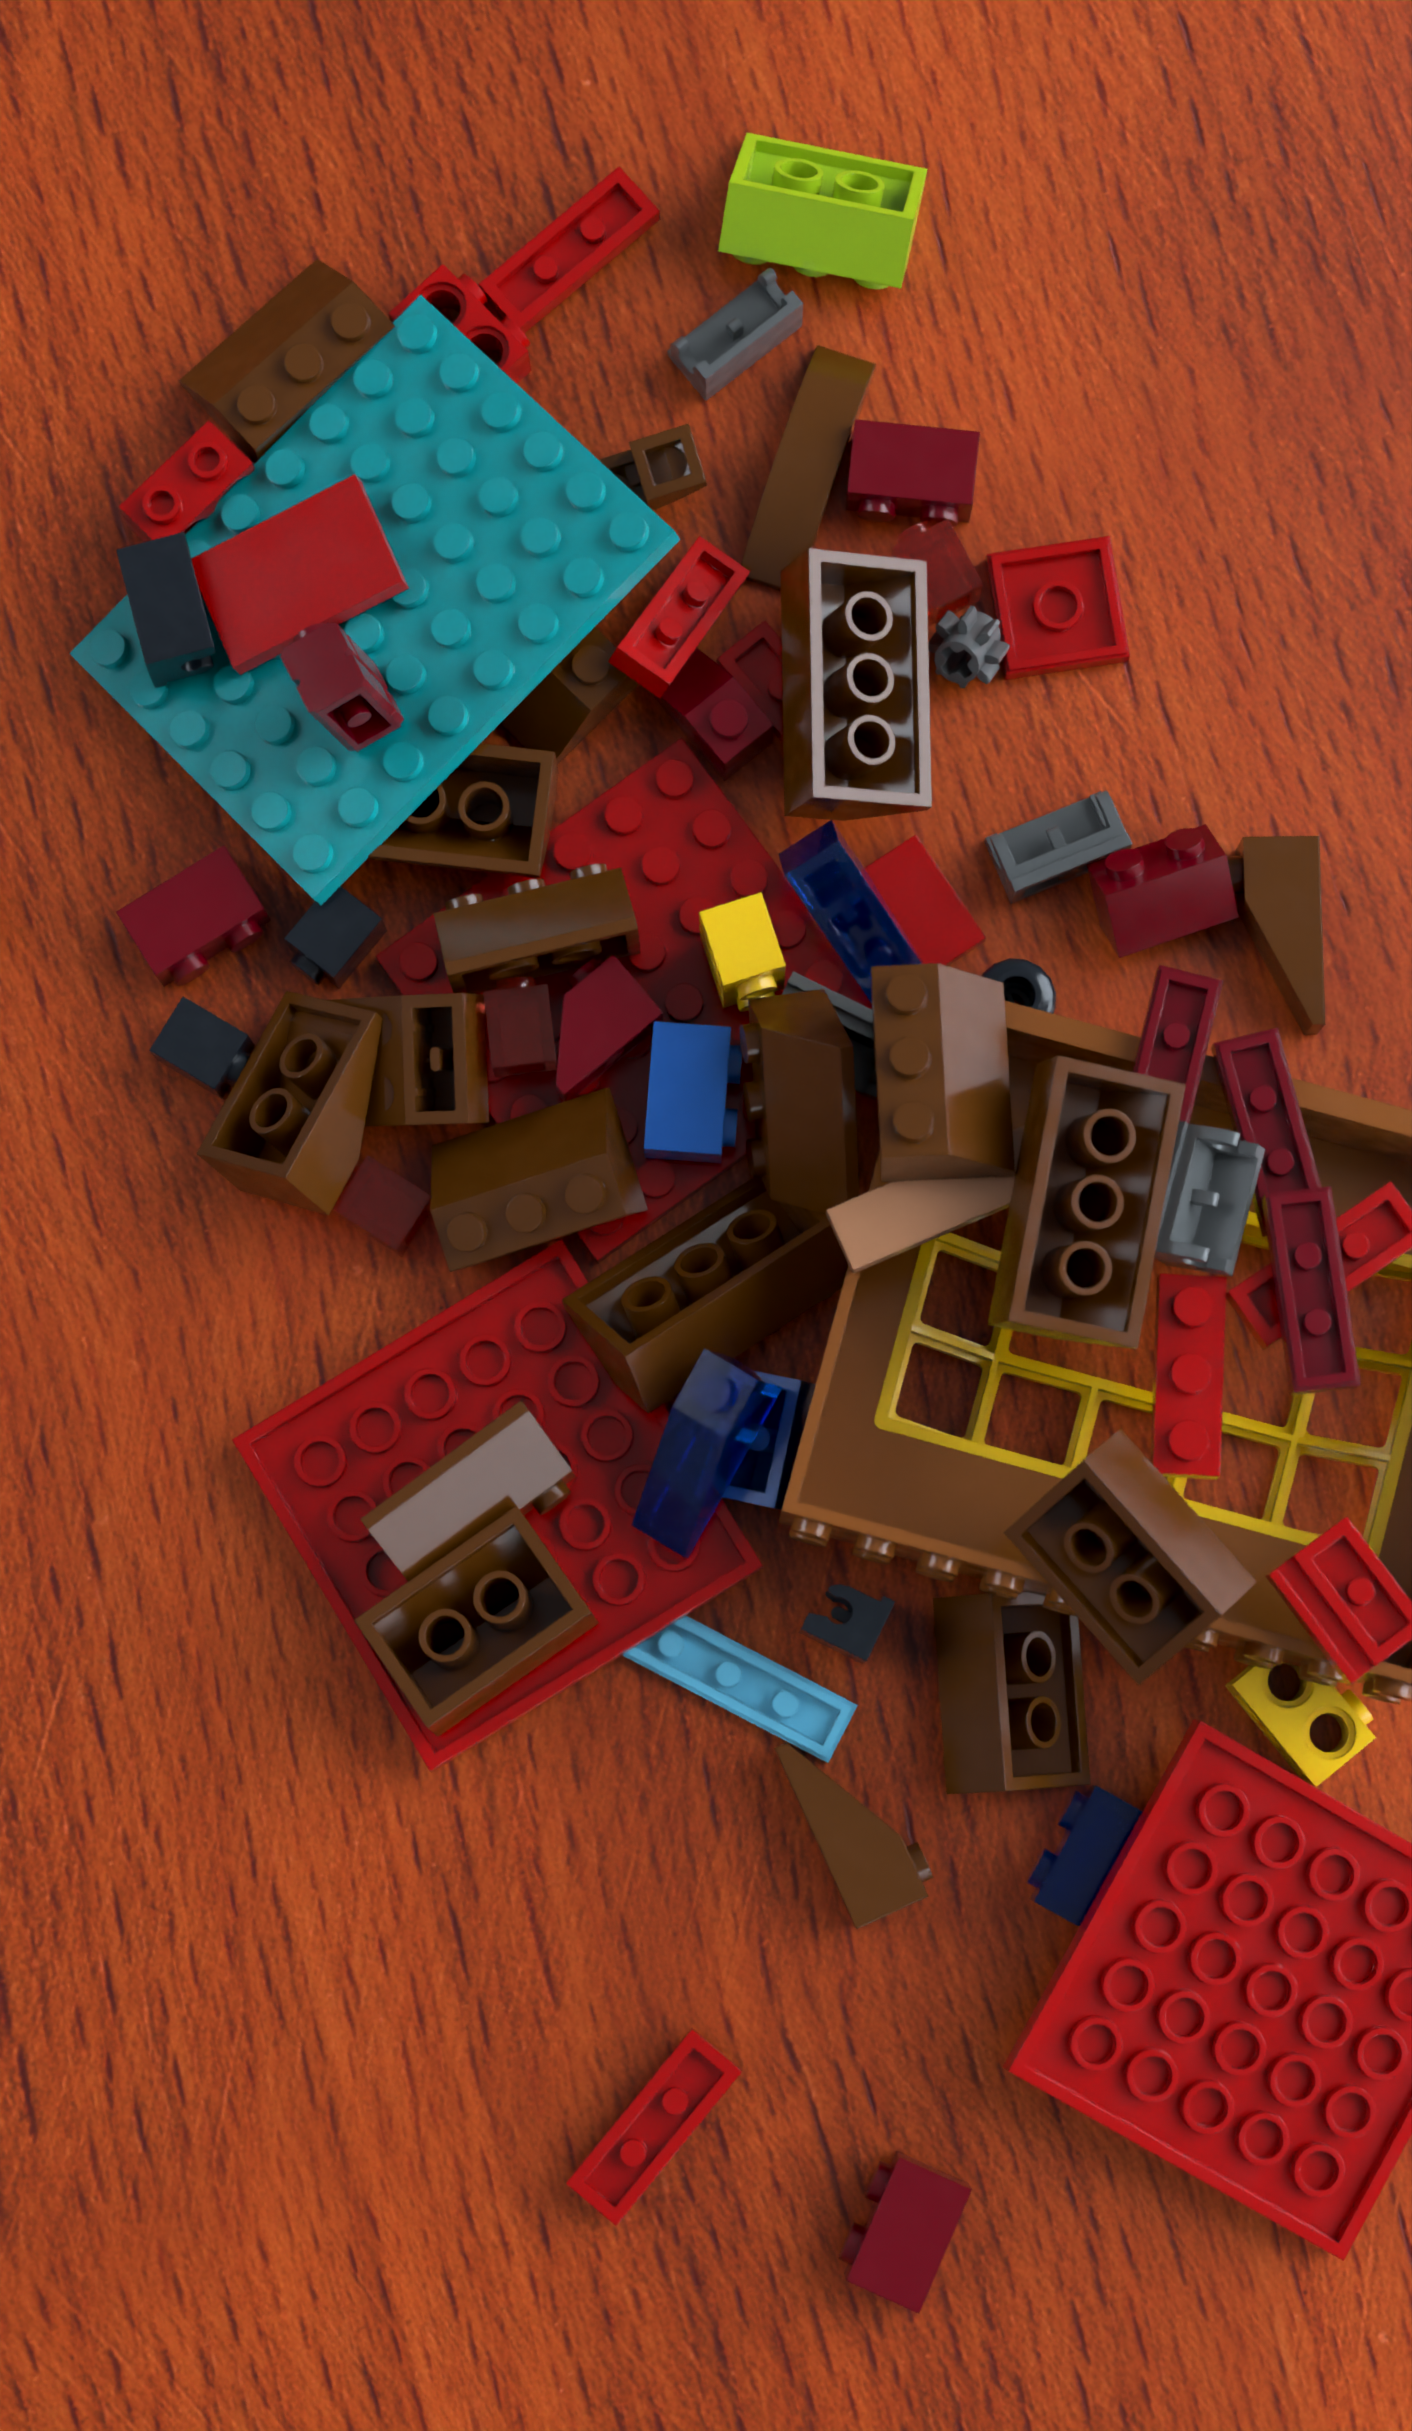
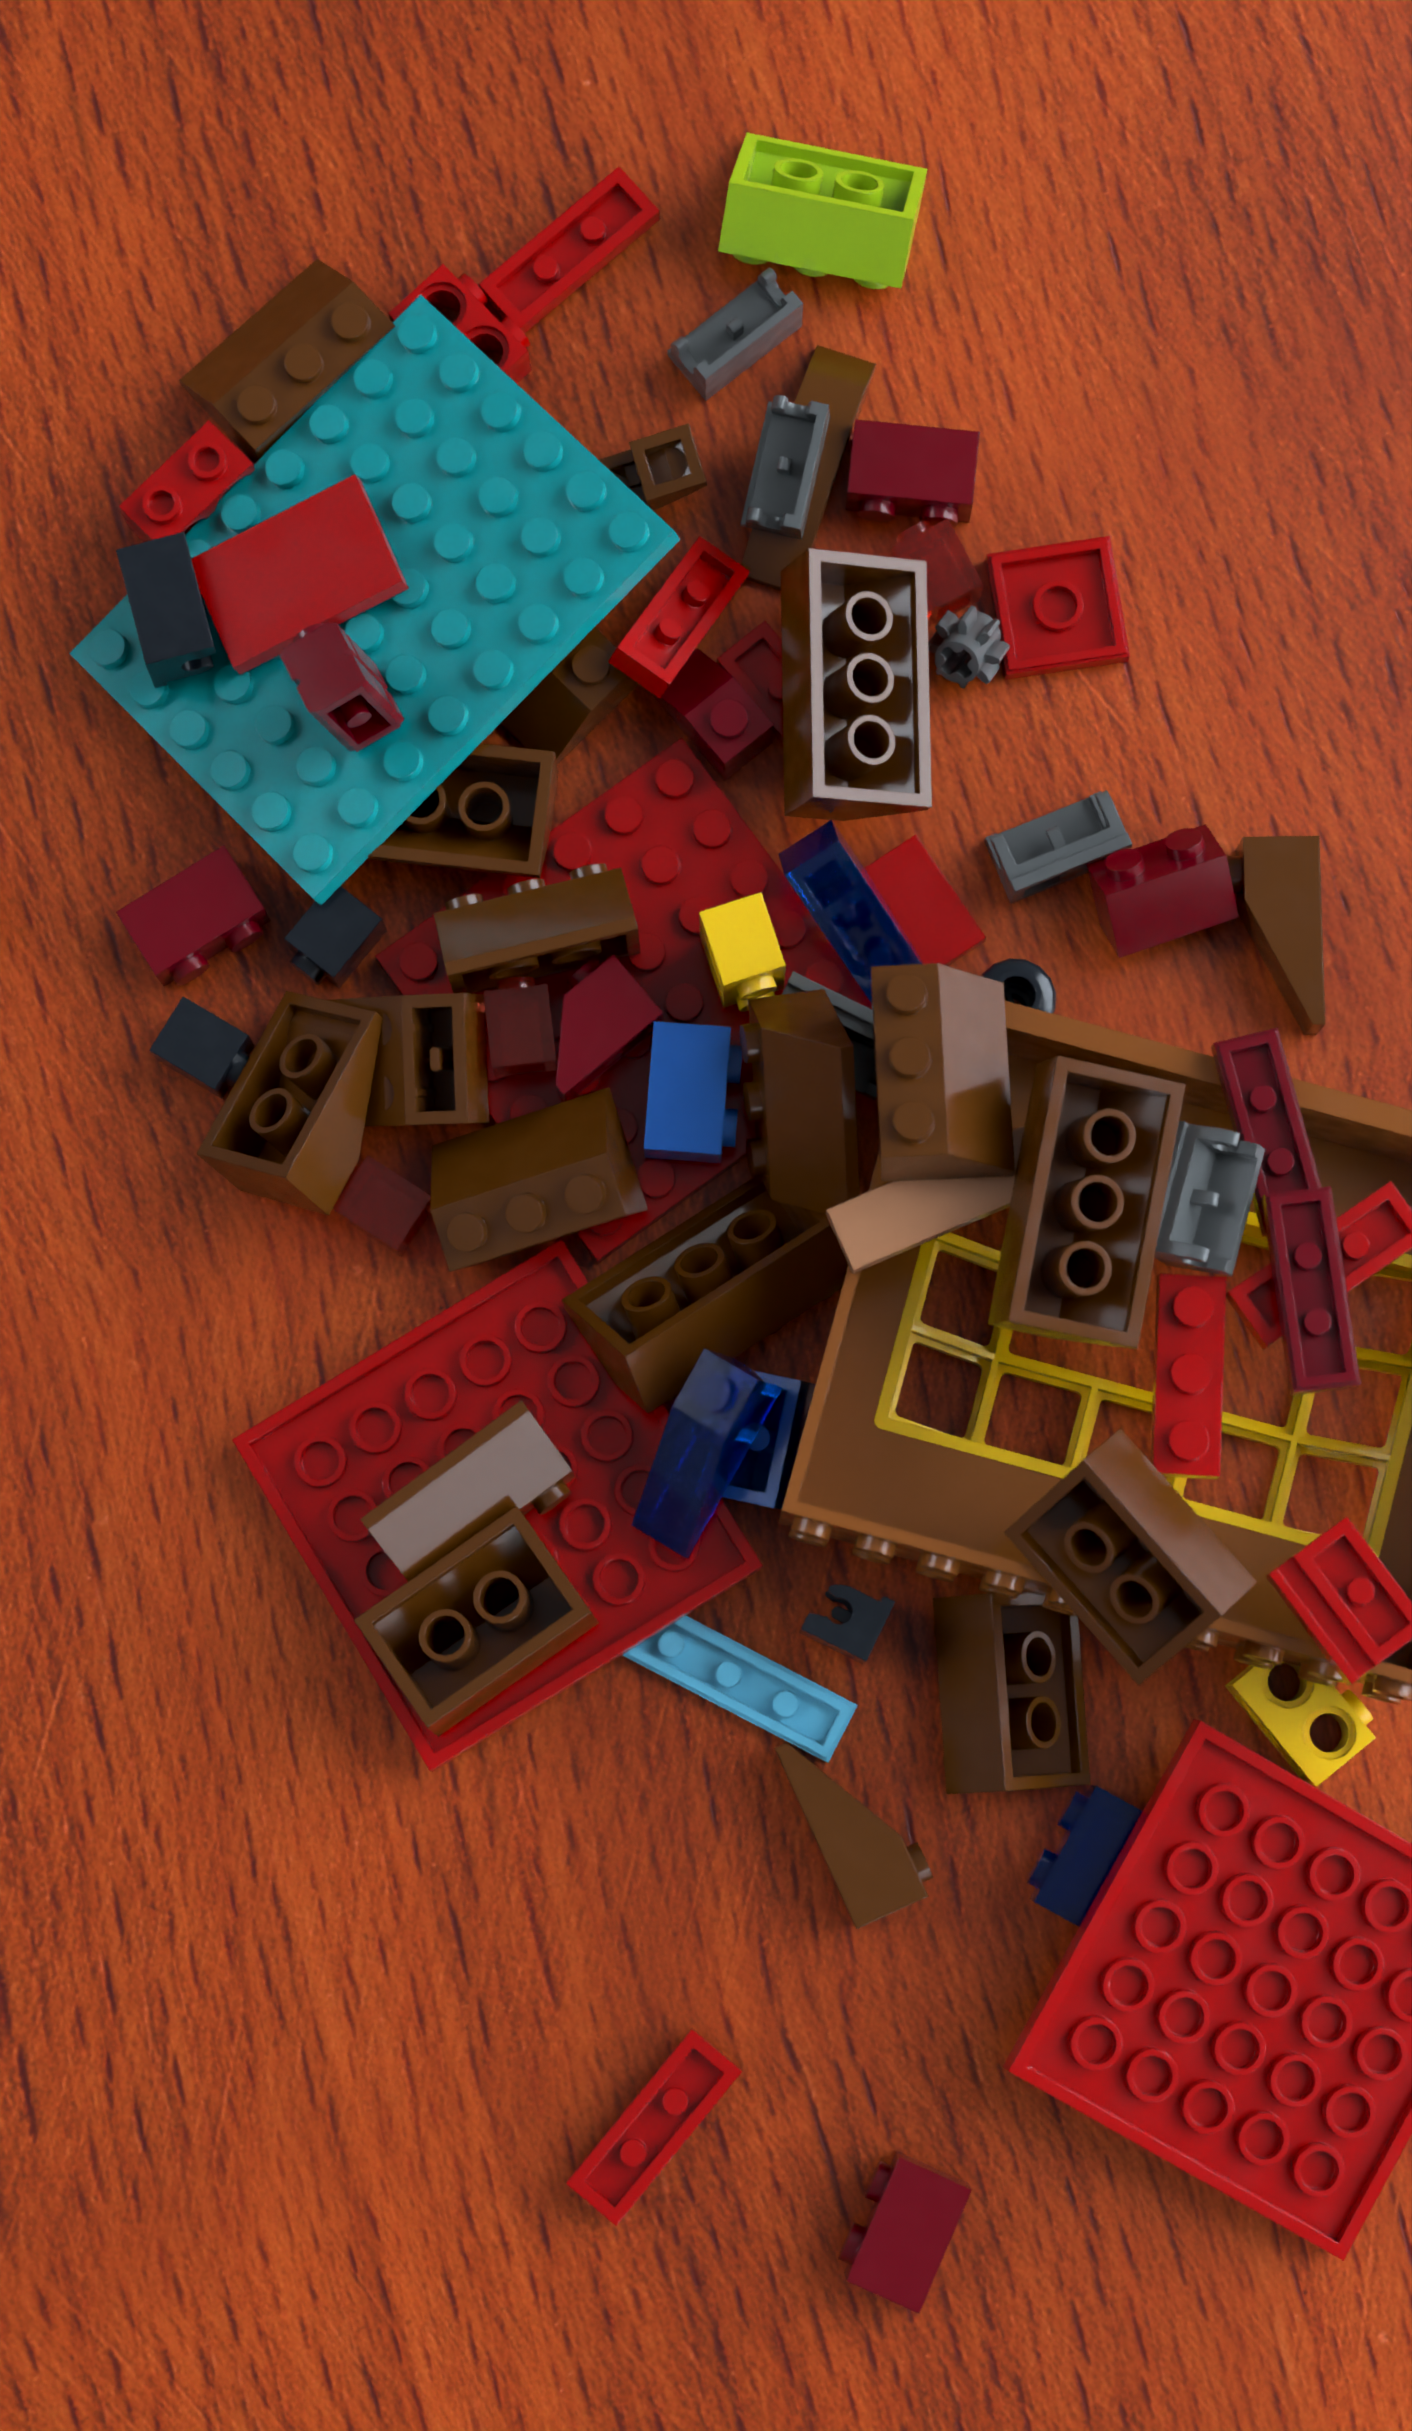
(786, 467): none -> dark grey hinge
(1178, 1030): dark red tile -> none

